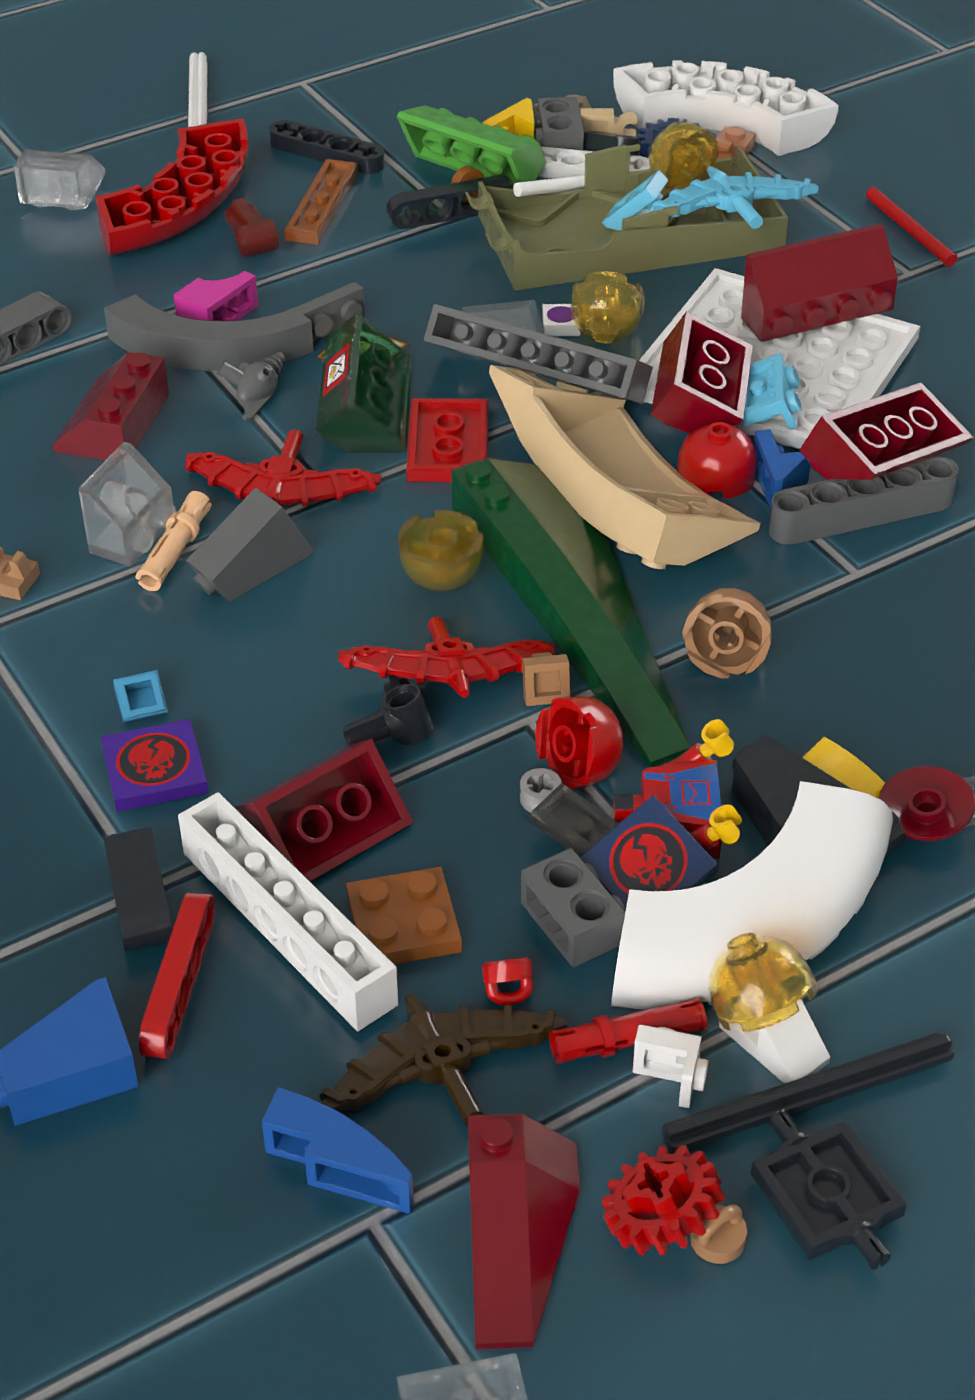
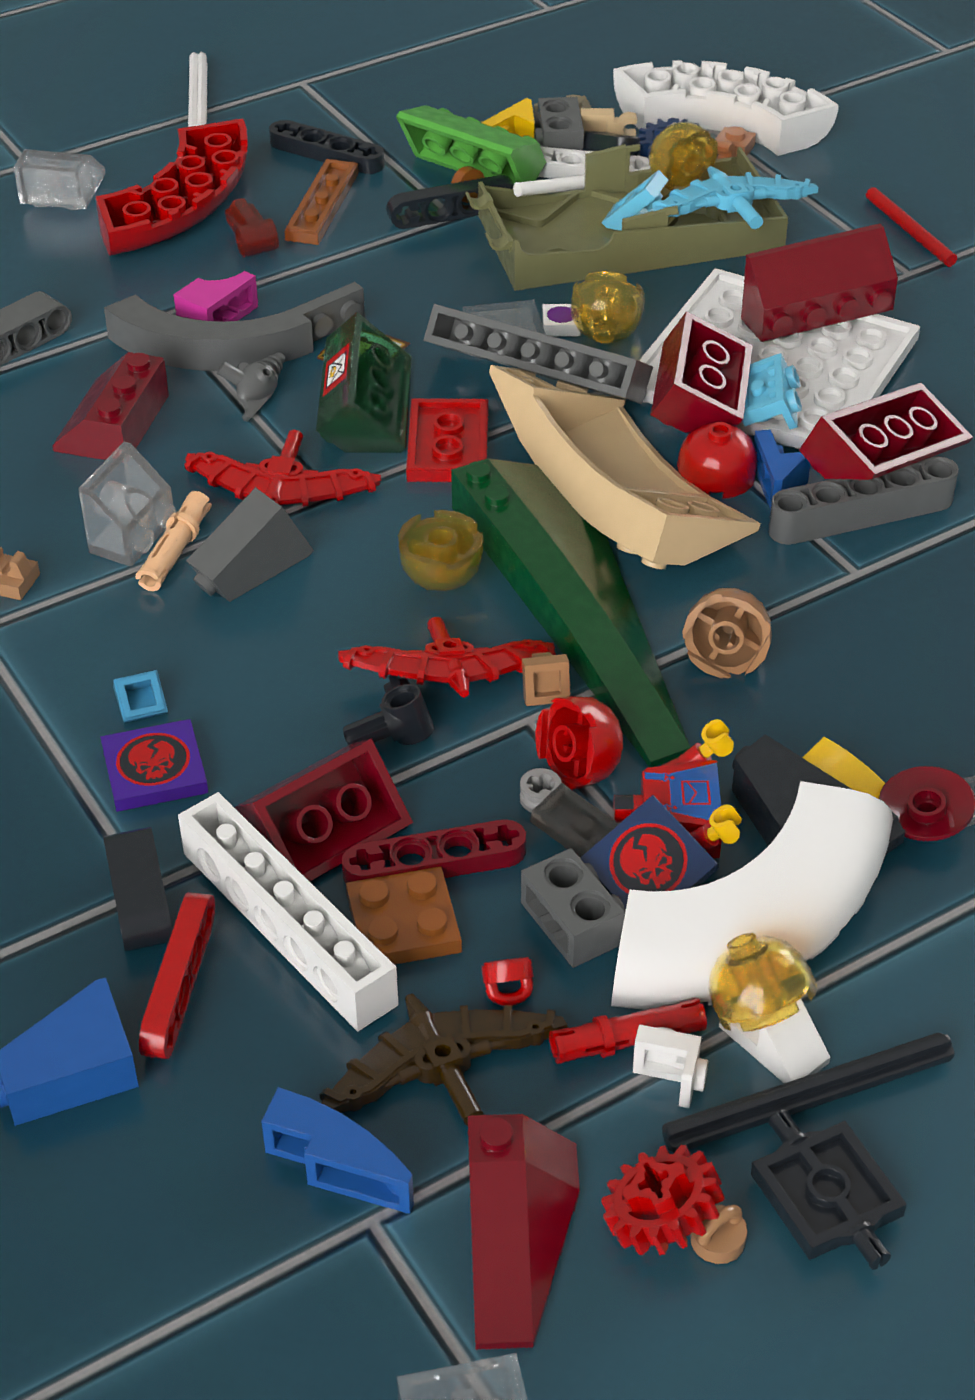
(433, 848): none -> dark red beam

